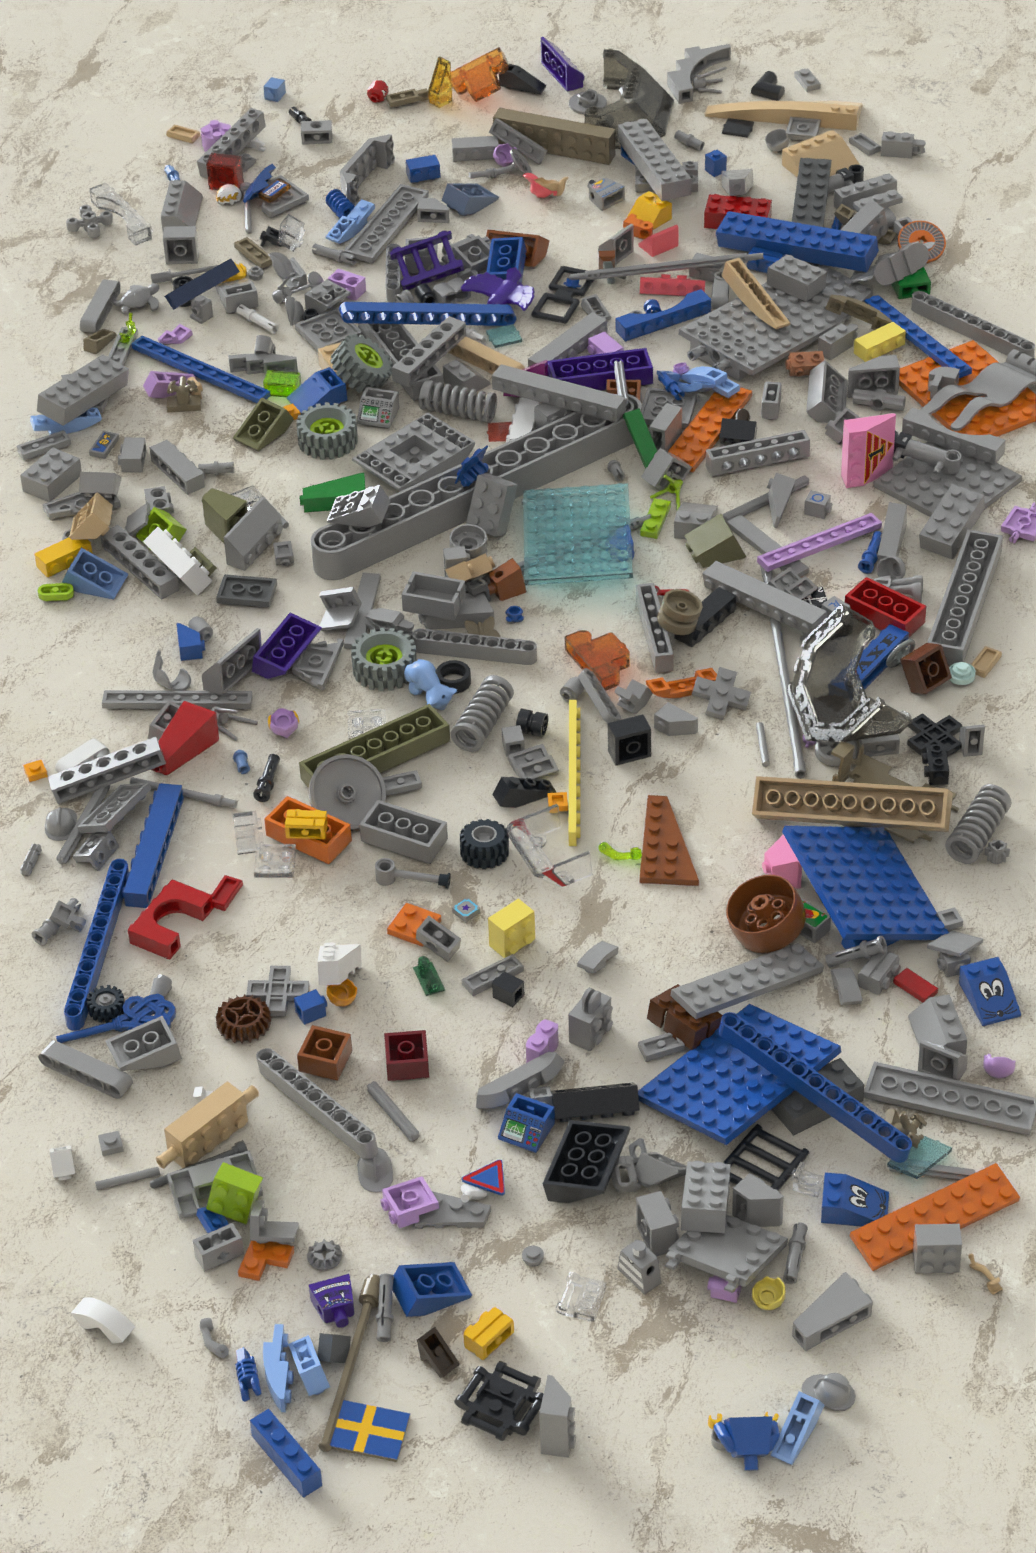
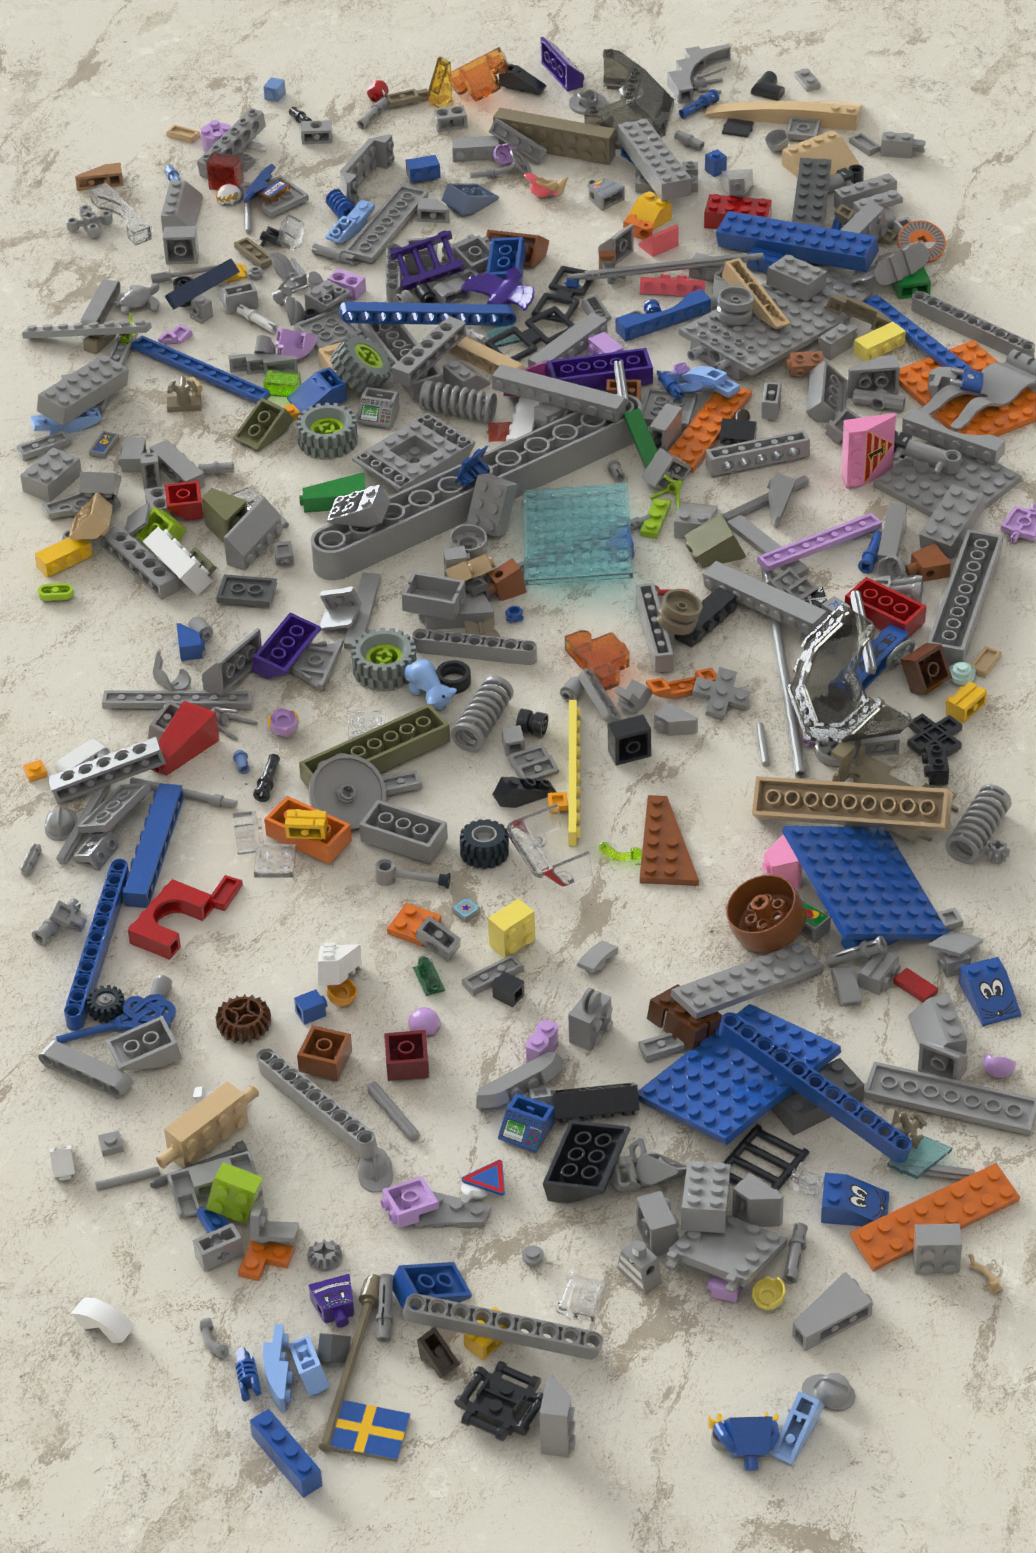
(93, 328): none -> light grey plate
(94, 576): medium blue slope -> none
(106, 173): none -> medium nougat slope
(150, 468): none -> light grey torso
(158, 382): lavender slope -> none
(184, 500): none -> red slope
(277, 989): light grey plate -> none
(294, 343): none -> lavender brick
(376, 109): none -> light grey pin
(388, 619): light grey hinge -> none
(424, 1019): none -> lavender hair
(450, 118): none -> light grey brick
(492, 1330): none -> light grey beam
(532, 335): none -> black bar
(703, 101): none -> blue pin
(735, 305): none -> light grey wheel
(817, 504): light grey brick -> none
(868, 655): none -> light grey axle
(929, 563): none -> dark orange torso
(966, 702): none -> yellow brick
(970, 379): none -> blue piece
(972, 740): light grey slope -> none

